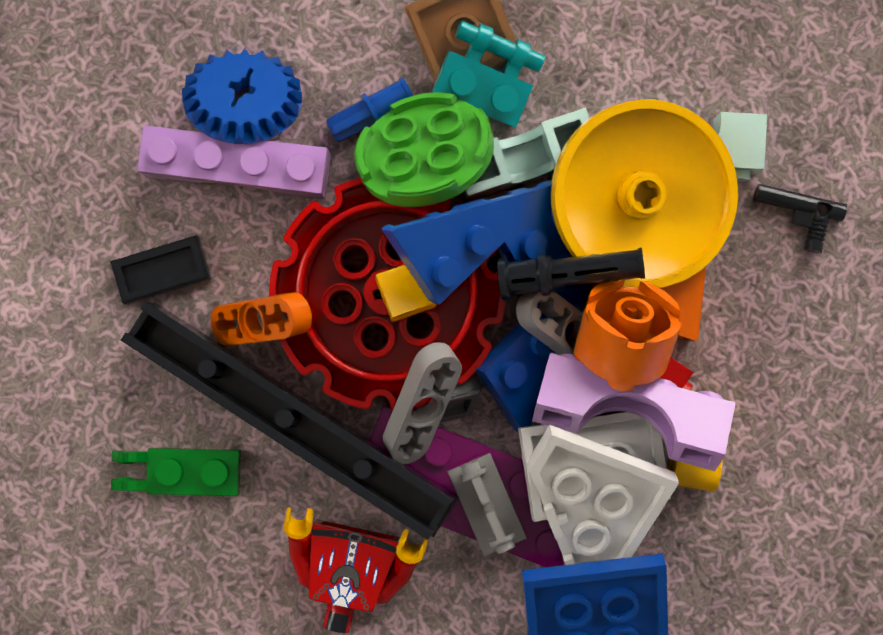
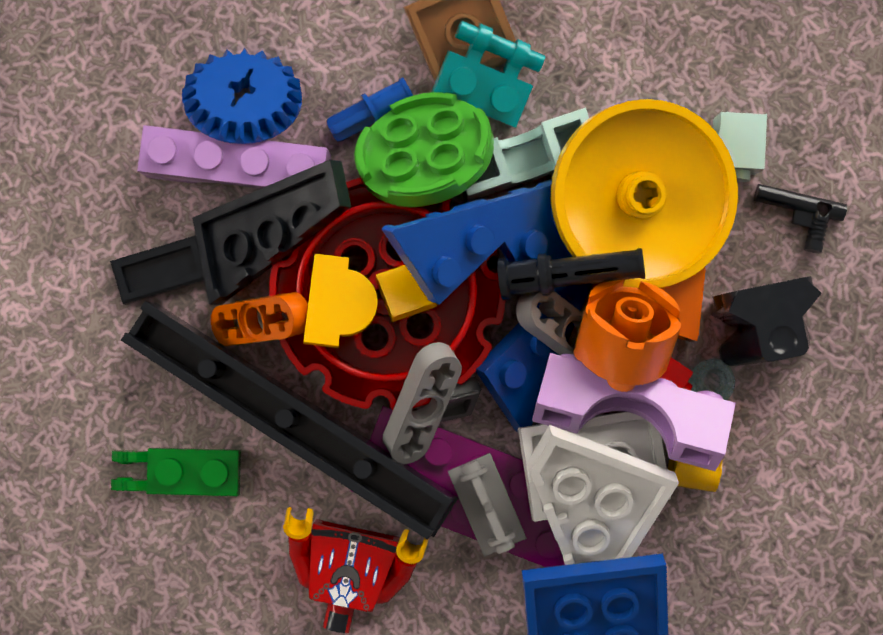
(265, 226): none -> black wing
(339, 302): none -> yellow piece
(719, 368): none -> clear light blue plate
(767, 321): none -> black piece

